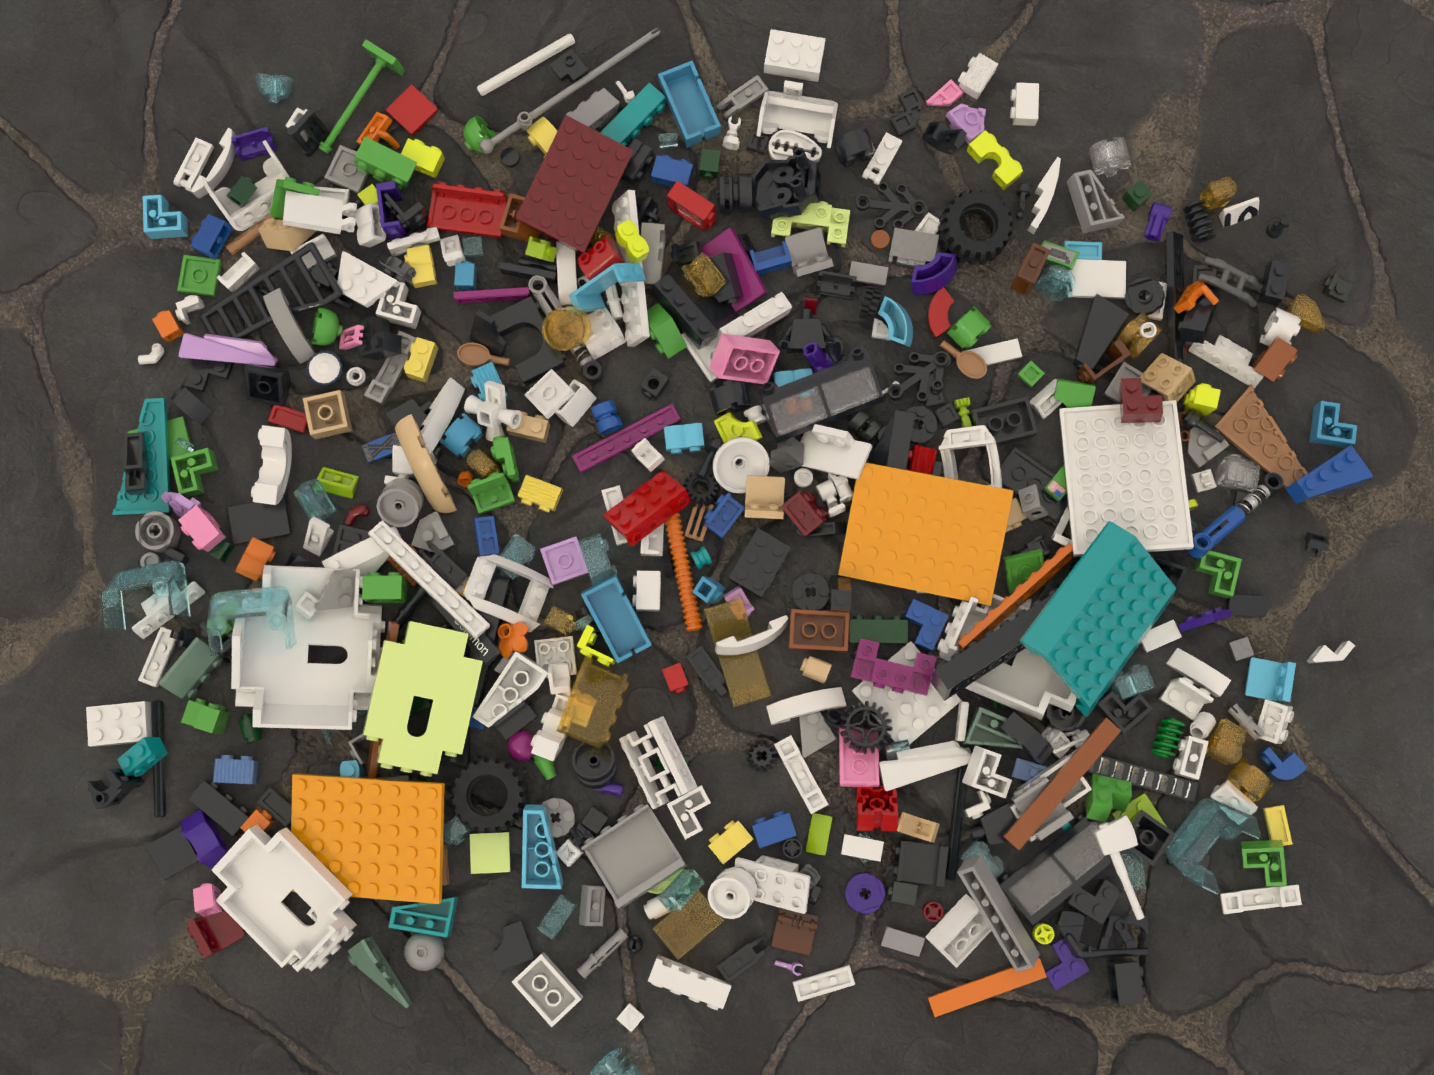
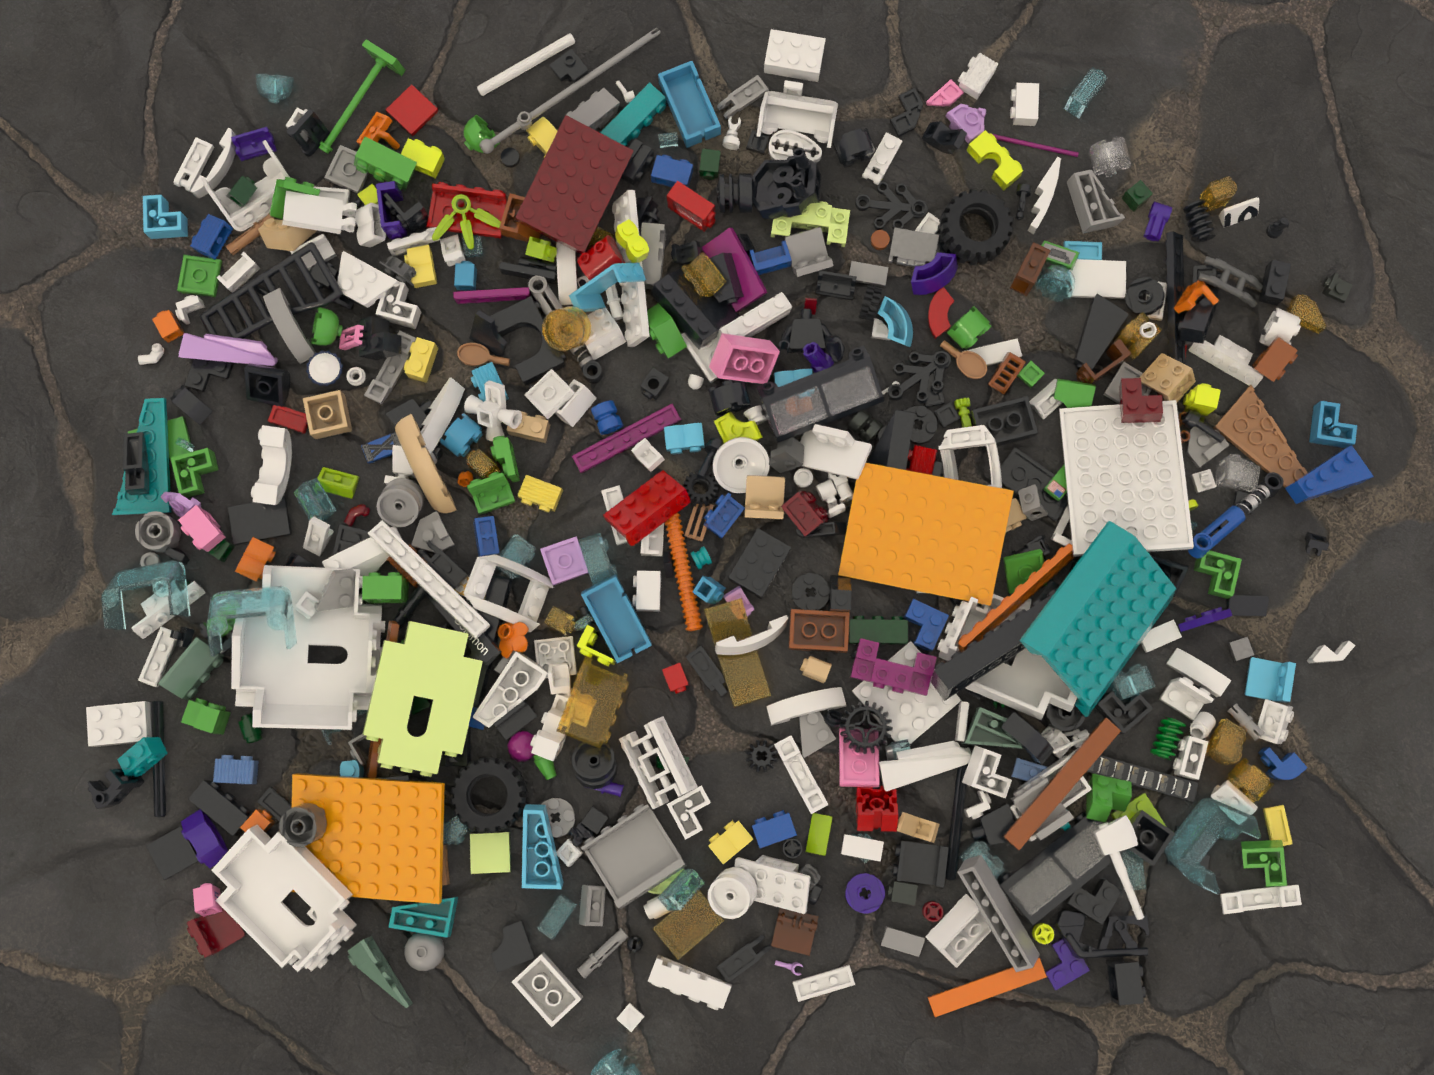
(303, 824): none -> dark grey brick
(465, 225): none -> lime plant
(695, 381): none -> white hinge
(1009, 356): none -> dark orange slope
(1035, 145): none -> magenta axle
(1085, 92): none -> clear light blue slope

